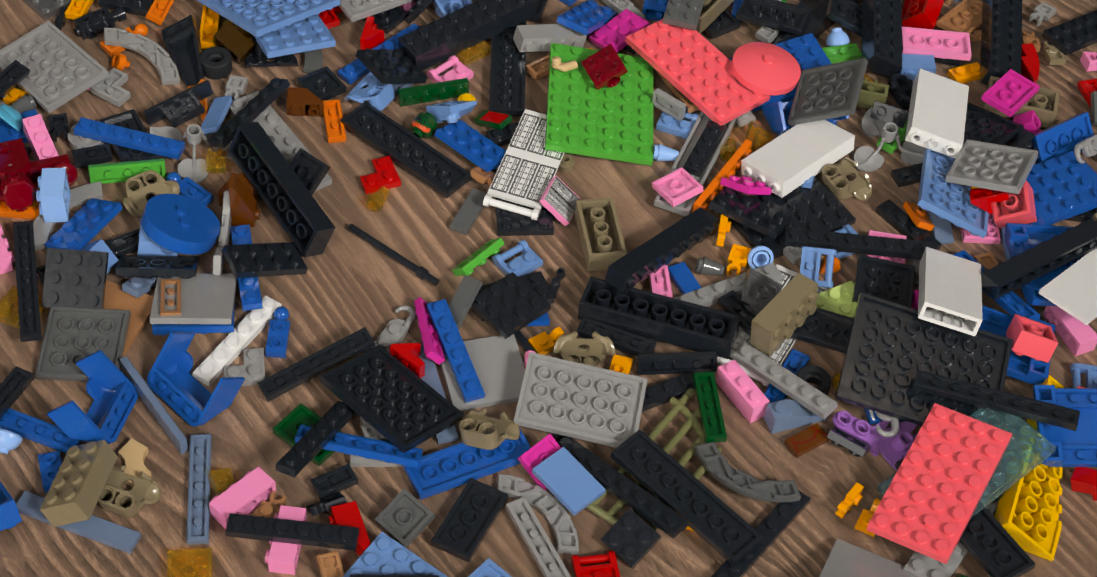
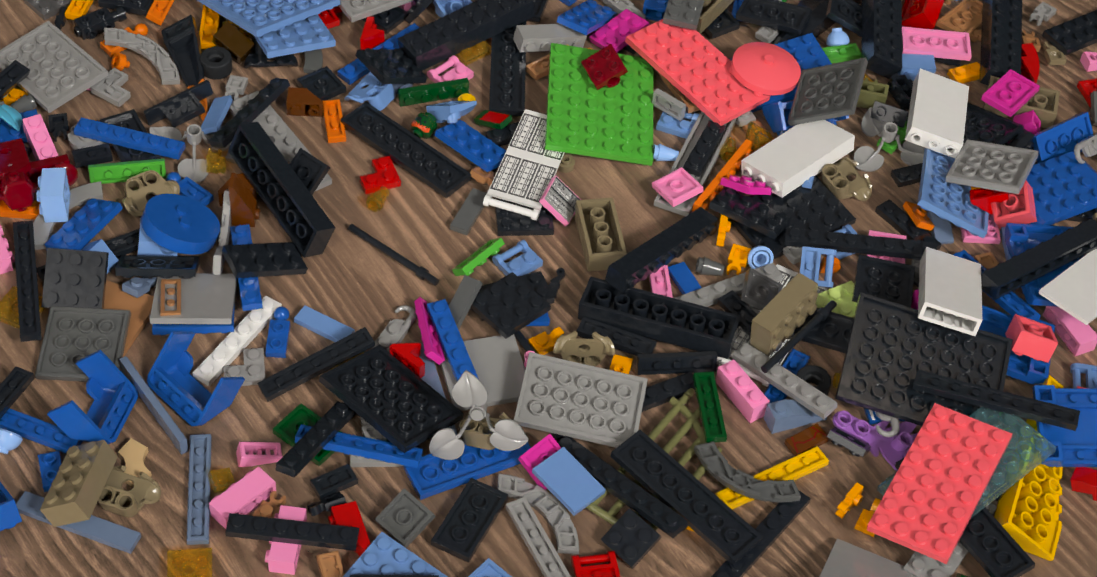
(246, 457): none -> bright pink slope
(322, 324): none -> medium blue tile
(471, 392): none -> light grey plant
(564, 67): tan arm -> none
(788, 470): none -> yellow tile
(820, 315): none -> black bar

